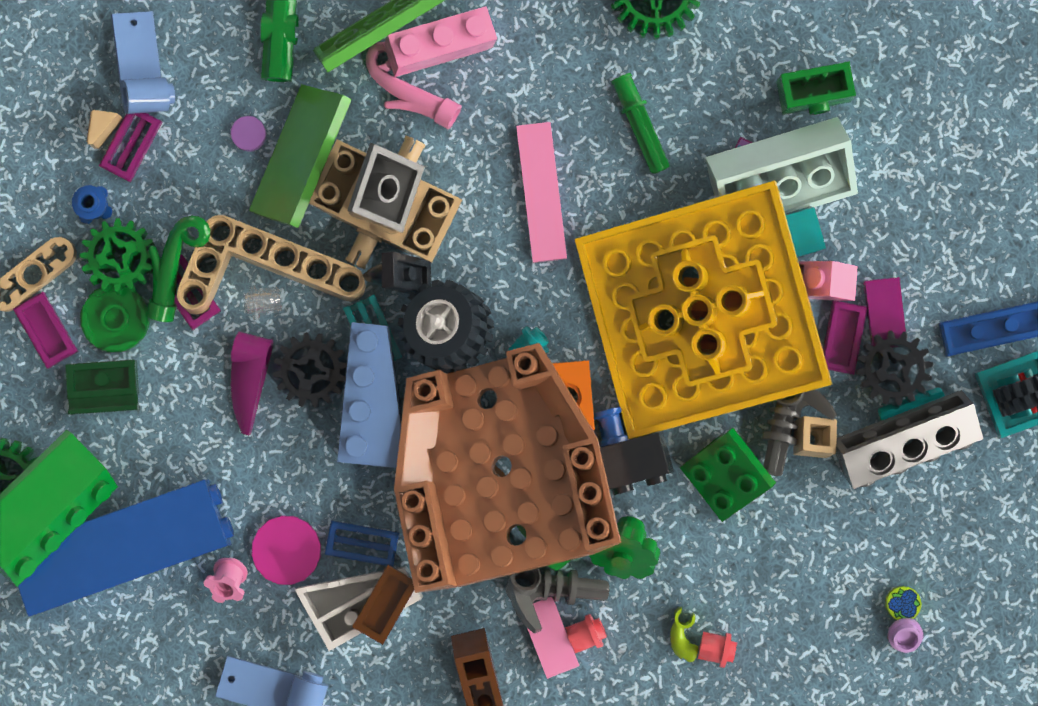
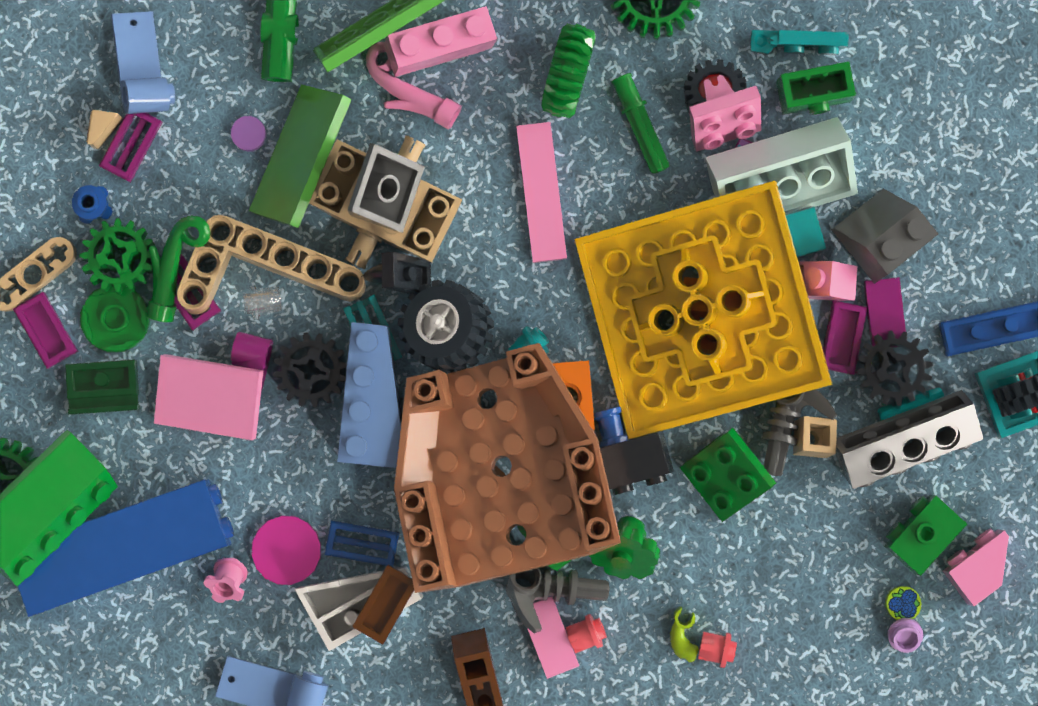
(208, 397): none -> bright pink tile
(568, 70): none -> green gear
(720, 105): none -> bright pink plate
(796, 41): none -> teal hinge
(884, 233): none -> dark grey slope
(924, 533): none -> green brick
(981, 568): none -> bright pink slope

